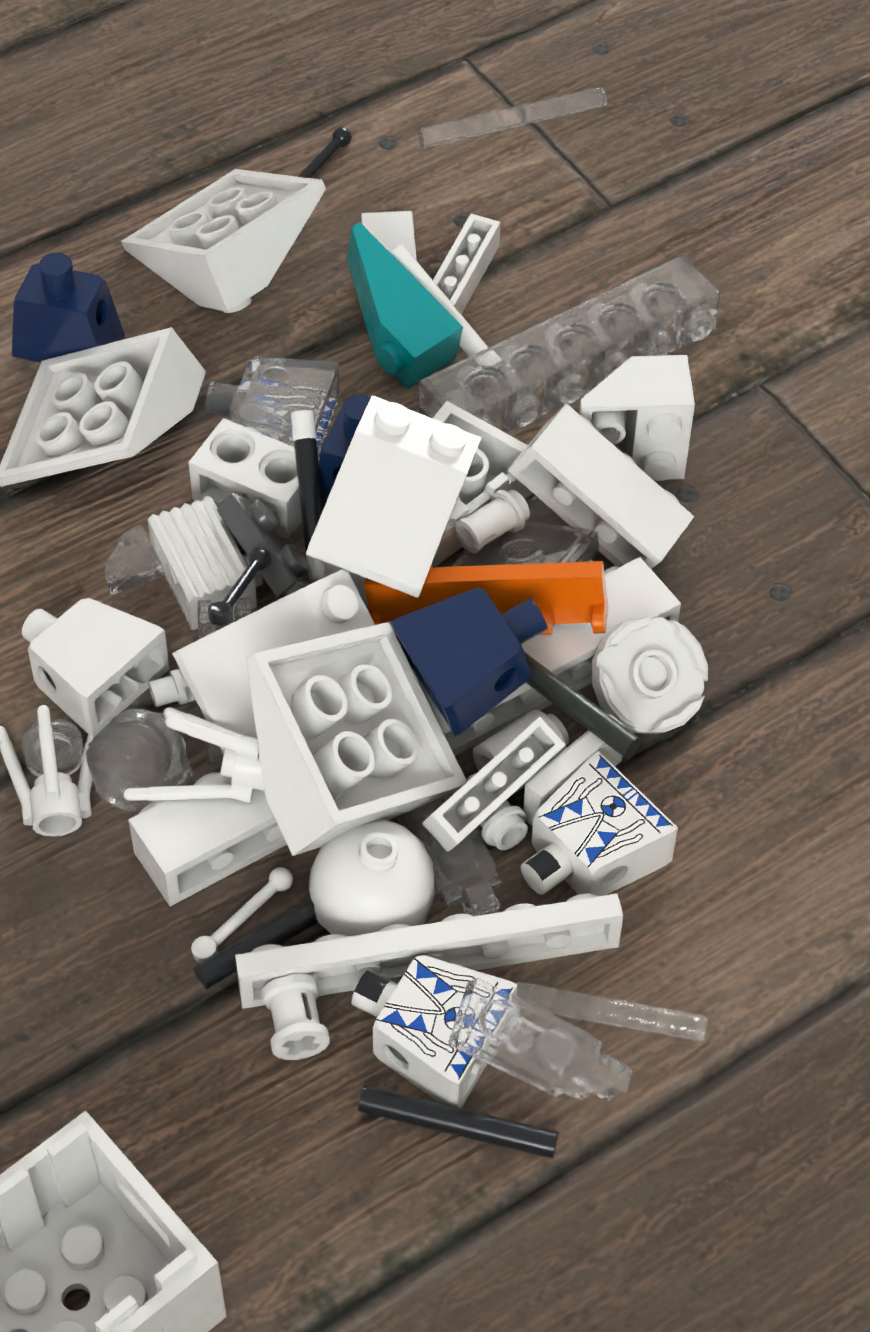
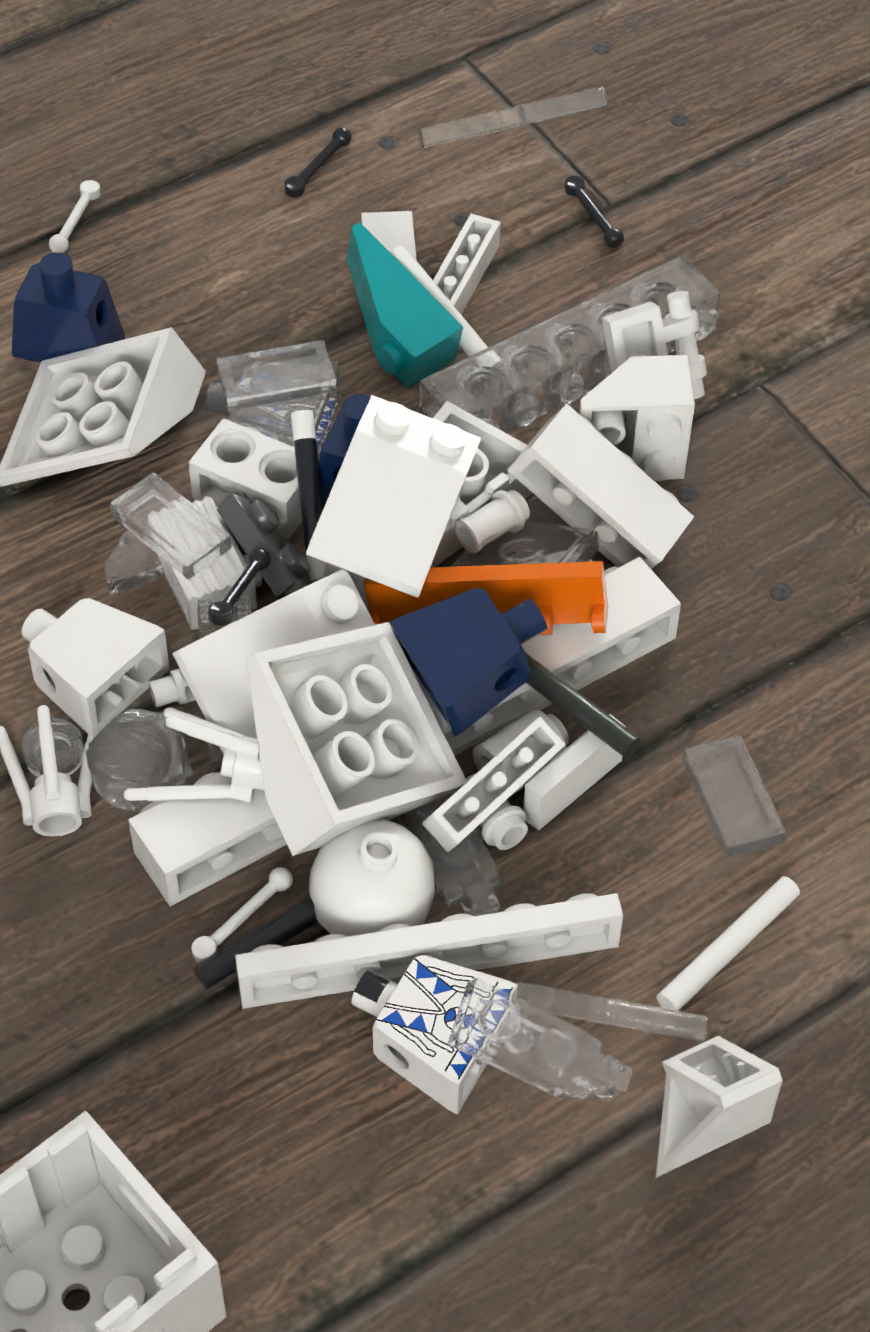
(89, 191): none -> white hinge
(171, 525): none -> clear tile
(227, 236): white slope -> none
(276, 375): none -> clear tile
(295, 1017): white bush -> none
(458, 1121): black bar -> none
(575, 187): none -> black hinge
(597, 833): white torso -> none
(645, 333): none -> white plate
(649, 674): white tile -> none
(713, 1099): none -> white slope
(728, 944): none -> white bar
(733, 796): none -> clear tile

